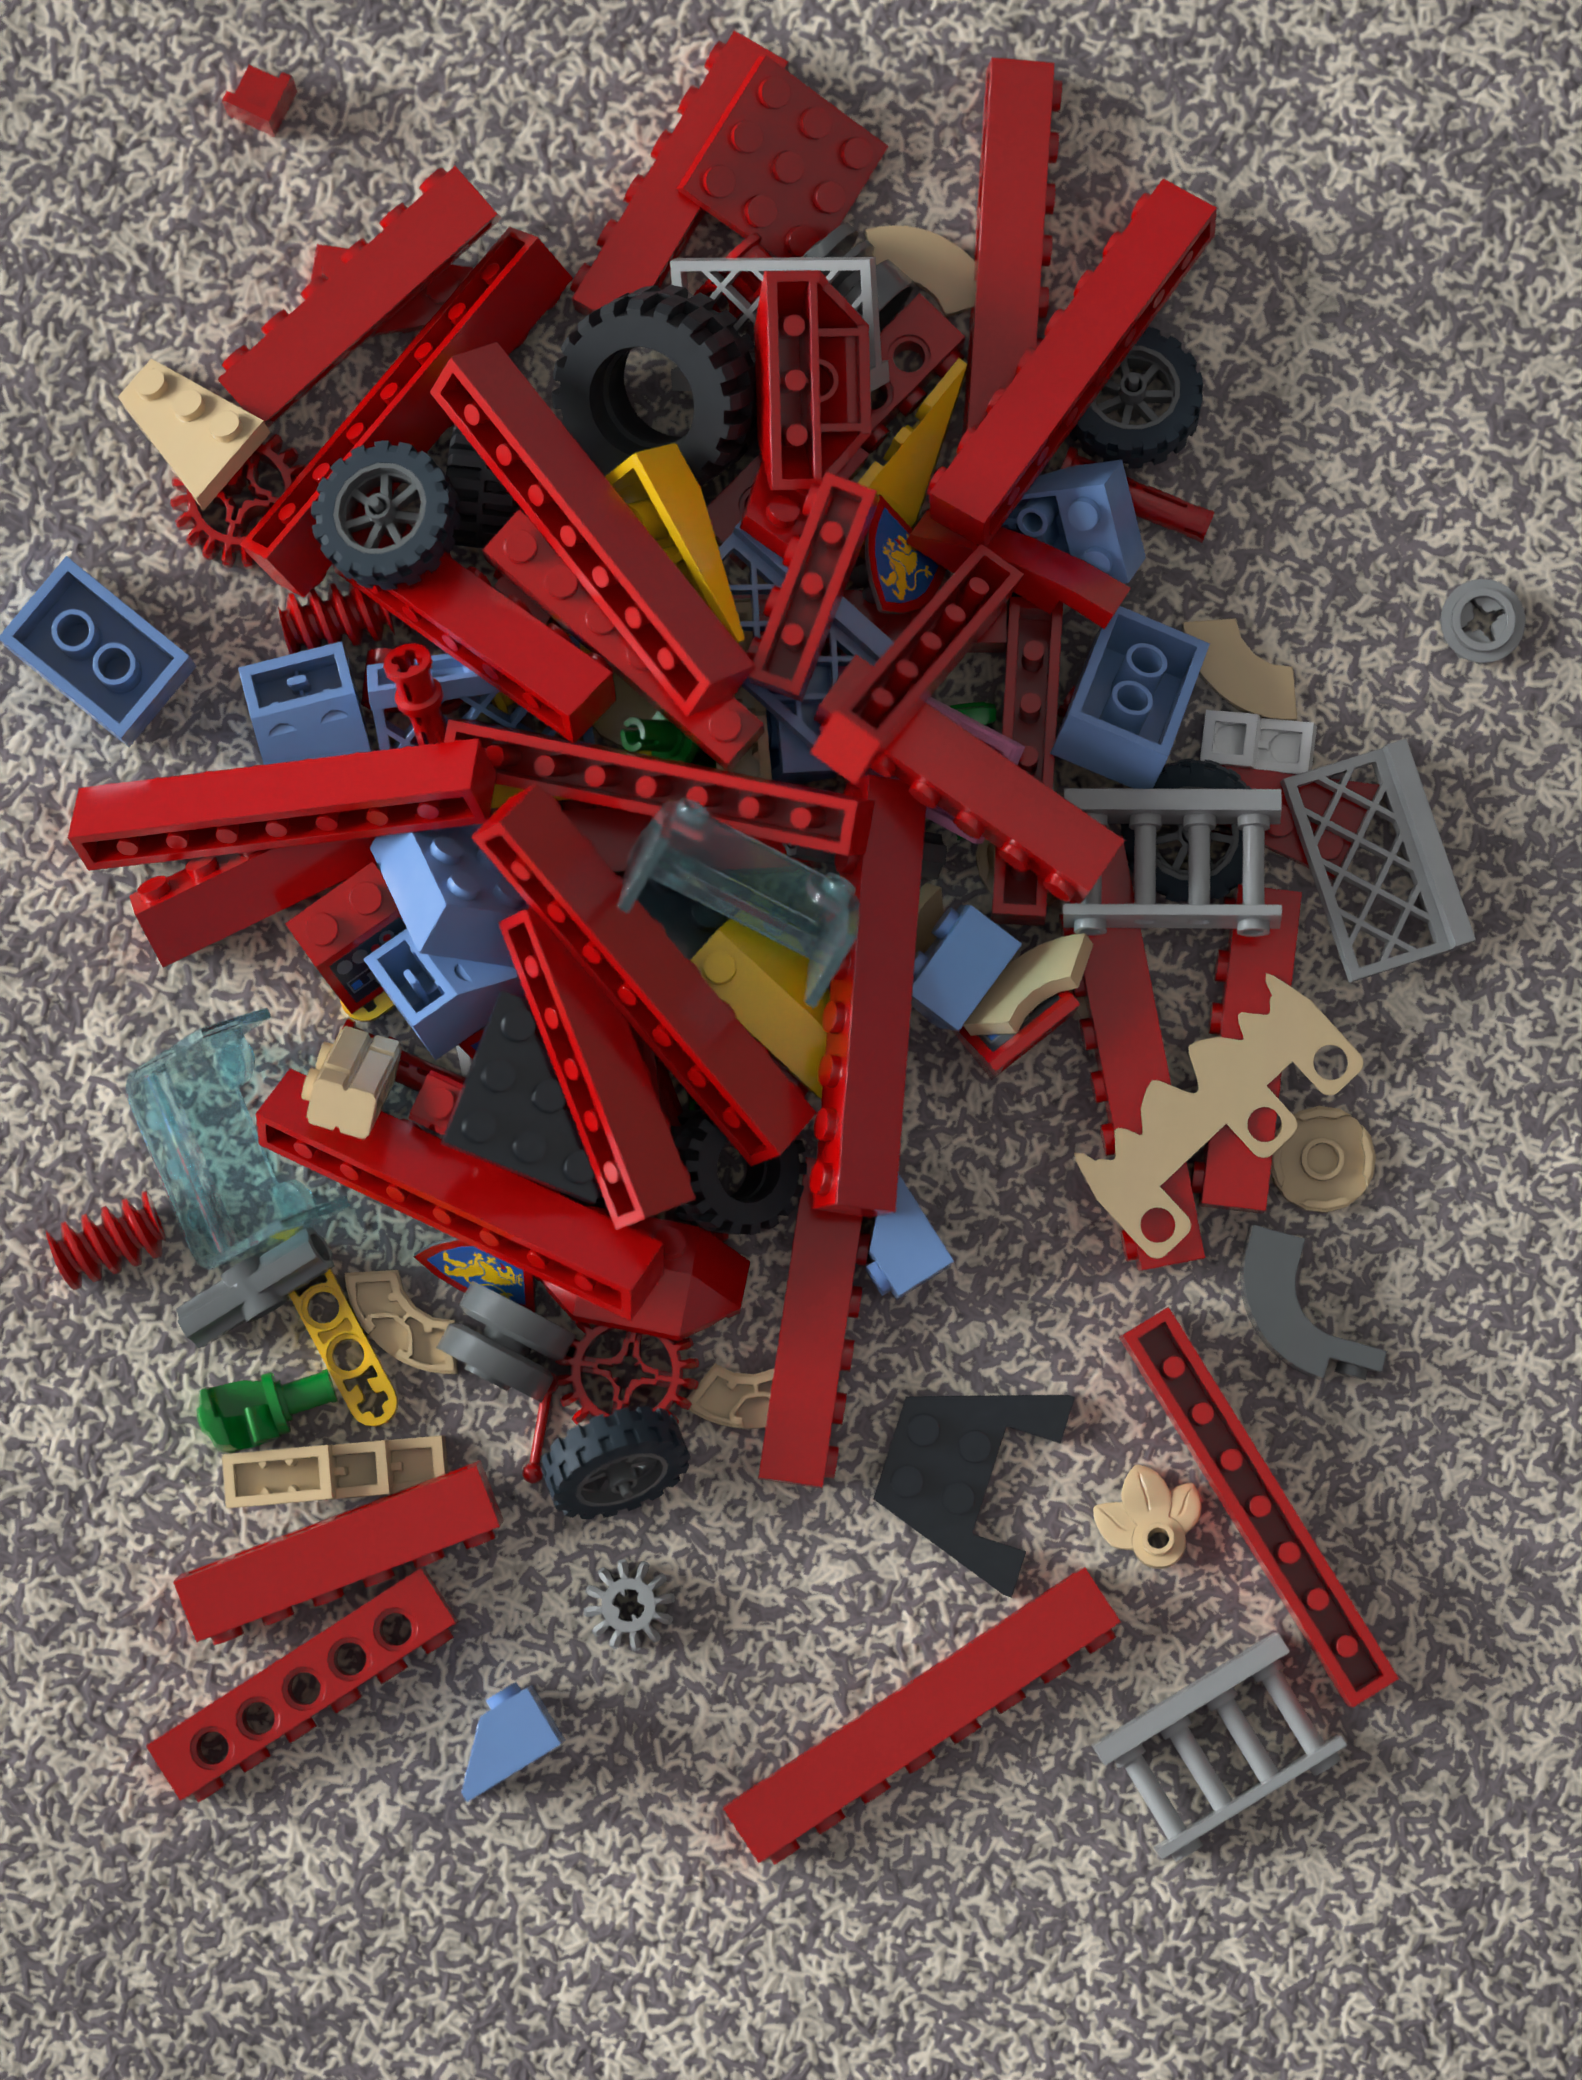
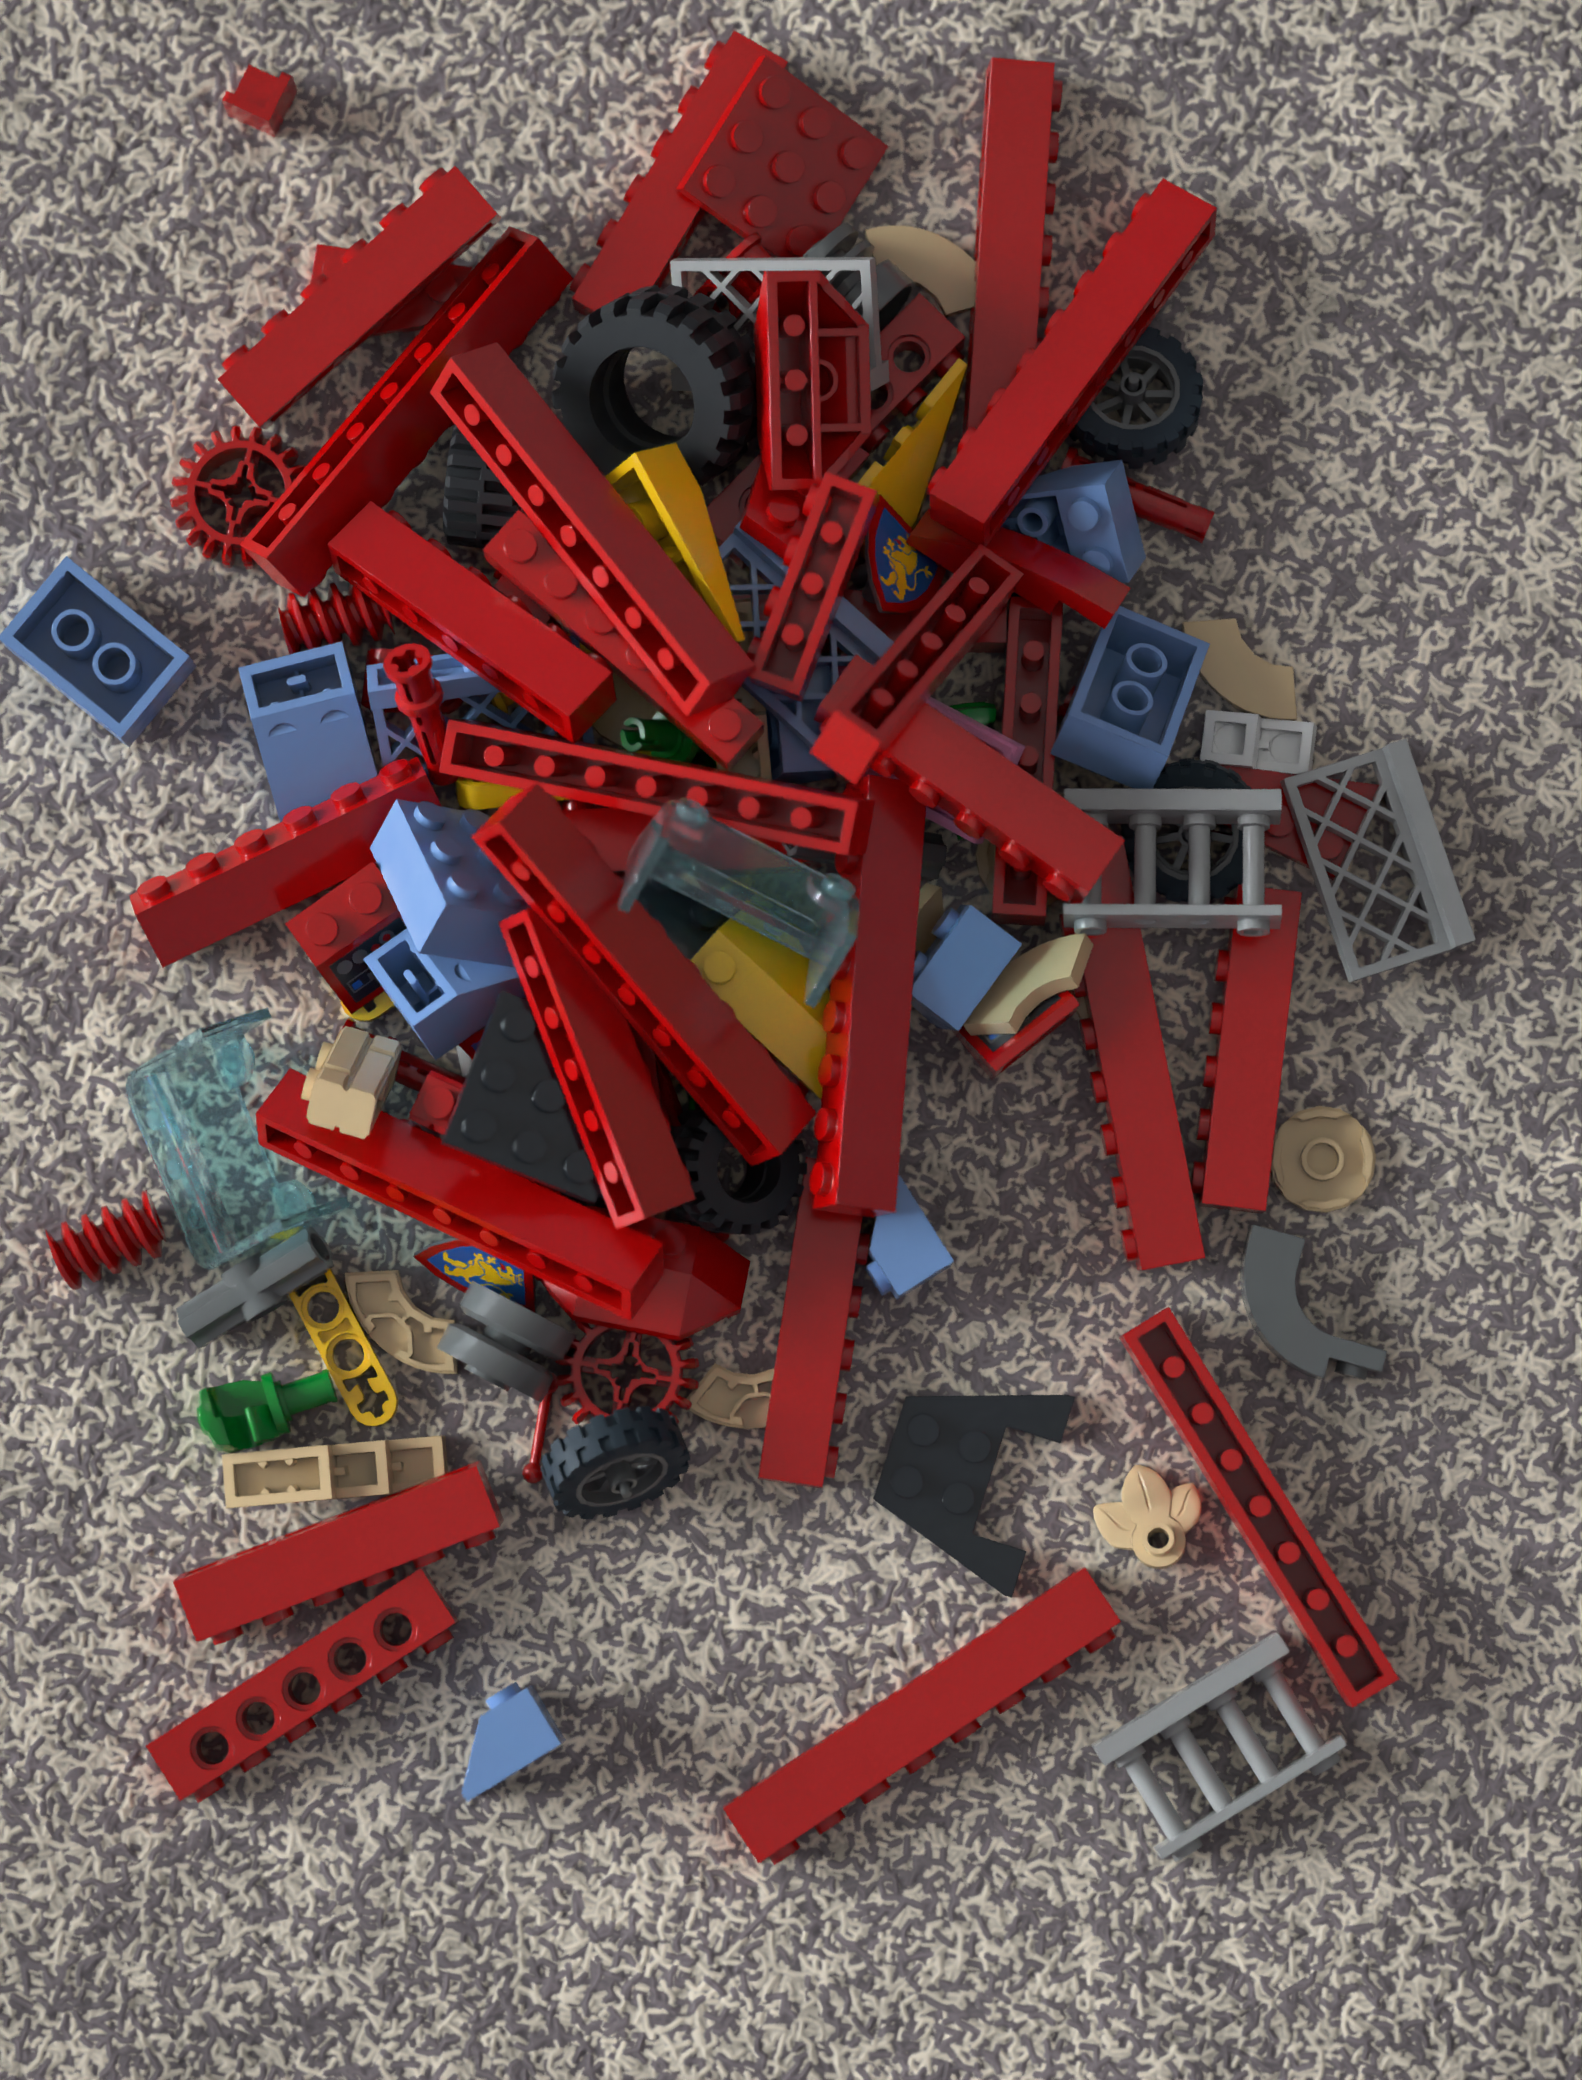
(192, 428): tan wing -> none
(283, 804): red brick -> none
(350, 485): black wheel -> none
(645, 1597): light grey gear -> none
(1230, 1087): tan piece -> none
(1489, 598): light grey gear -> none

